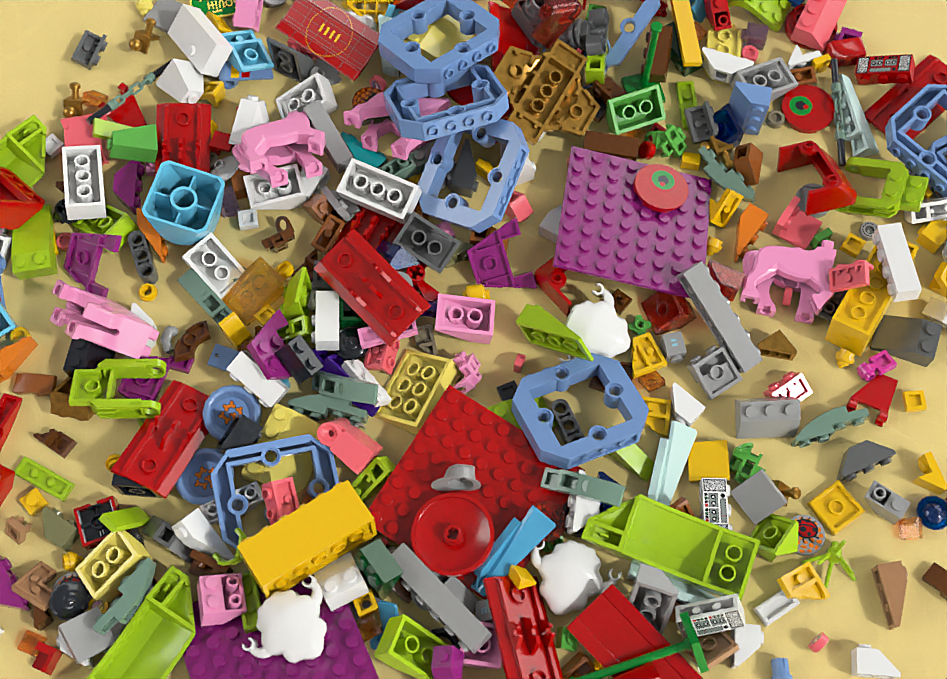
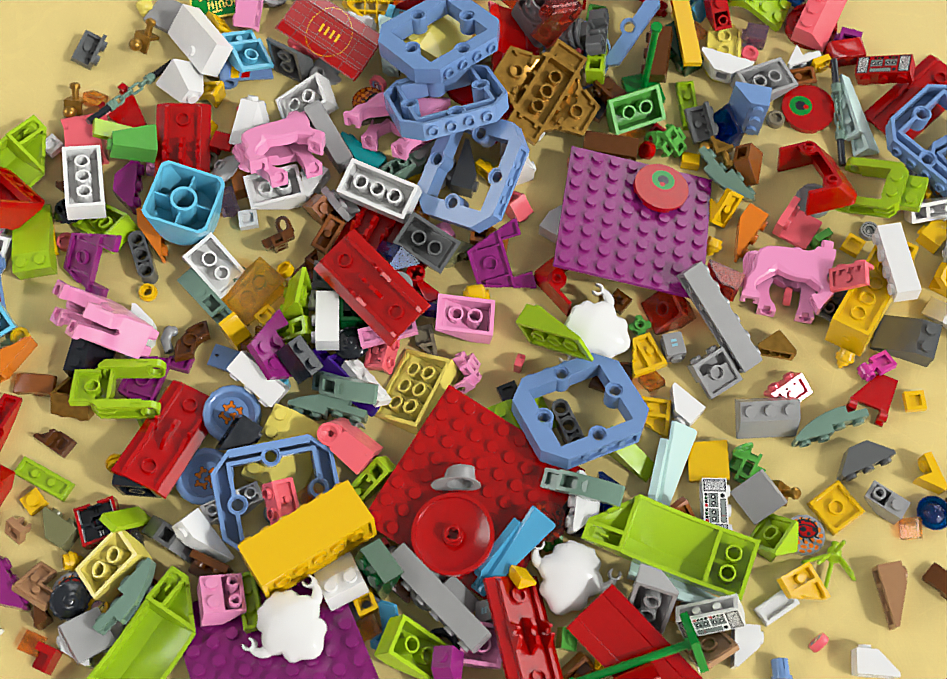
(238, 558): lime helmet -> none

